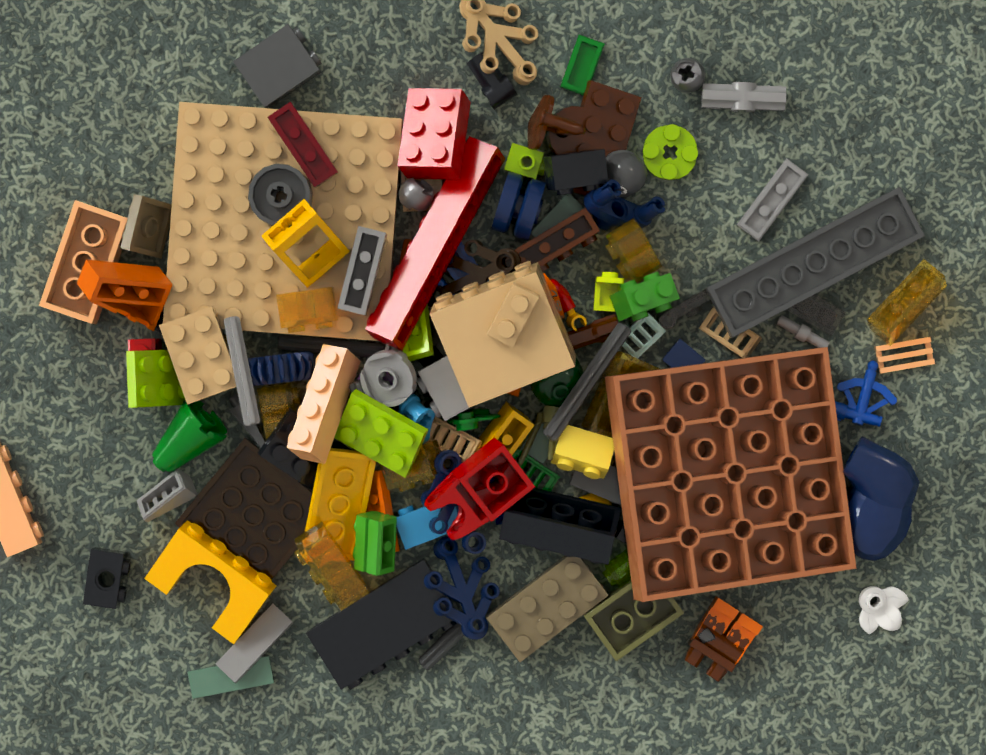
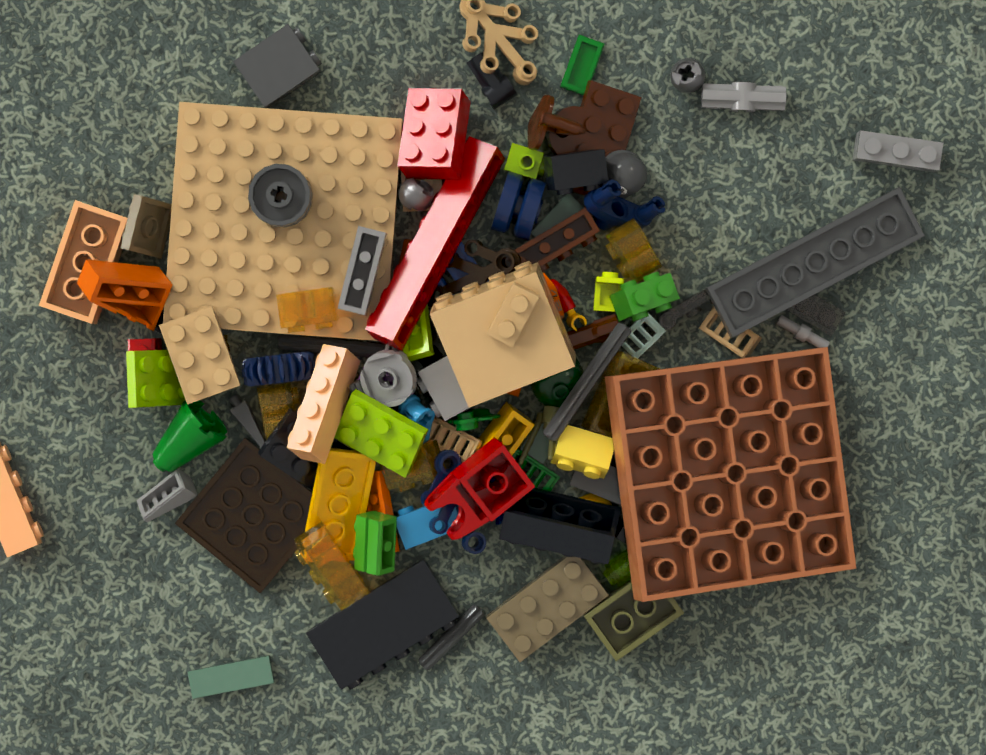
(96, 591): black brick -> none
(241, 371): light grey axle -> none
(247, 586): yellow arch -> none
(254, 643): light grey tile -> none
(282, 237): yellow window -> none
(302, 144): dark red plate -> none
(462, 591): dark blue plant -> none
(669, 168): lime plate -> none
(682, 355): dark blue brick -> none
(721, 647): hips -> none
(772, 199): light grey tile -> none
(861, 413): blue piece -> none
(879, 499): dark blue piece -> none
(884, 612): white plate -> none
(897, 151): none -> light grey brick
(907, 302): clear yellow brick -> none
(928, 351): light nougat tile -> none

